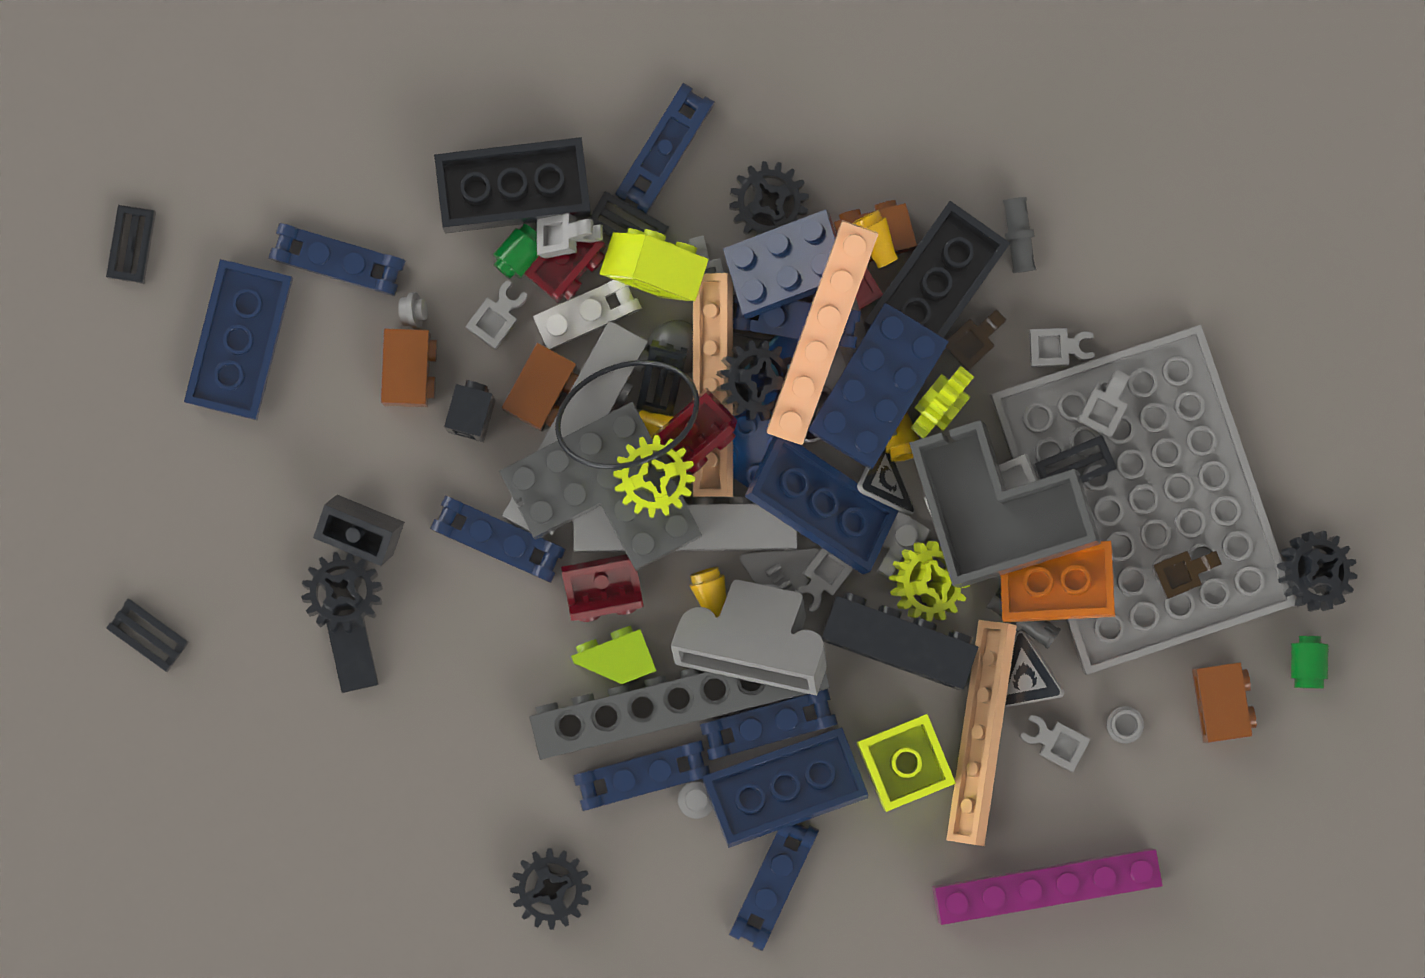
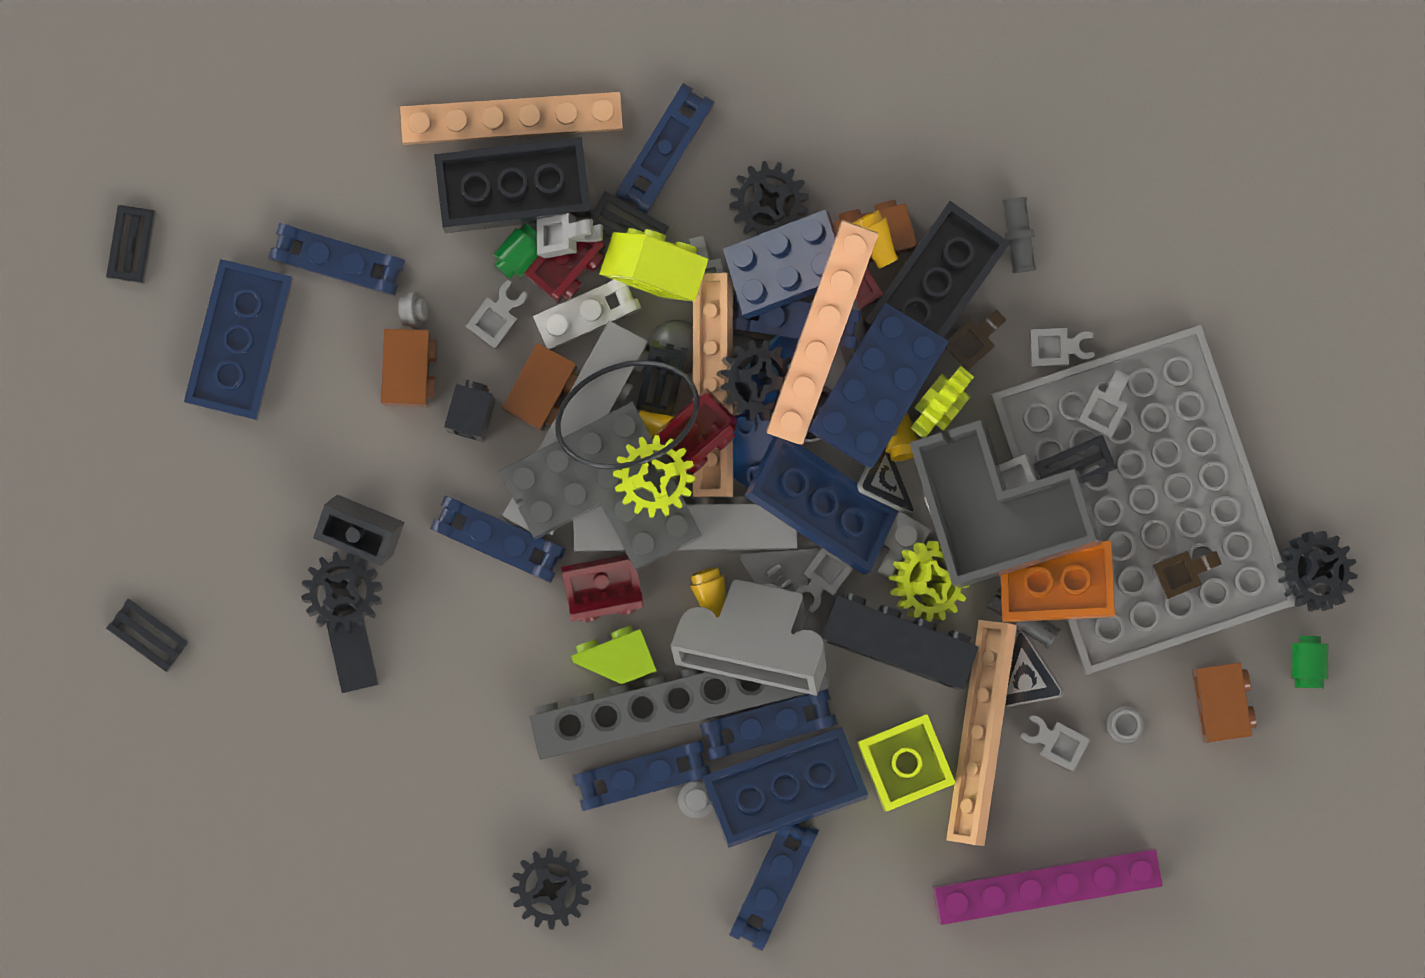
(511, 118): none -> light nougat plate

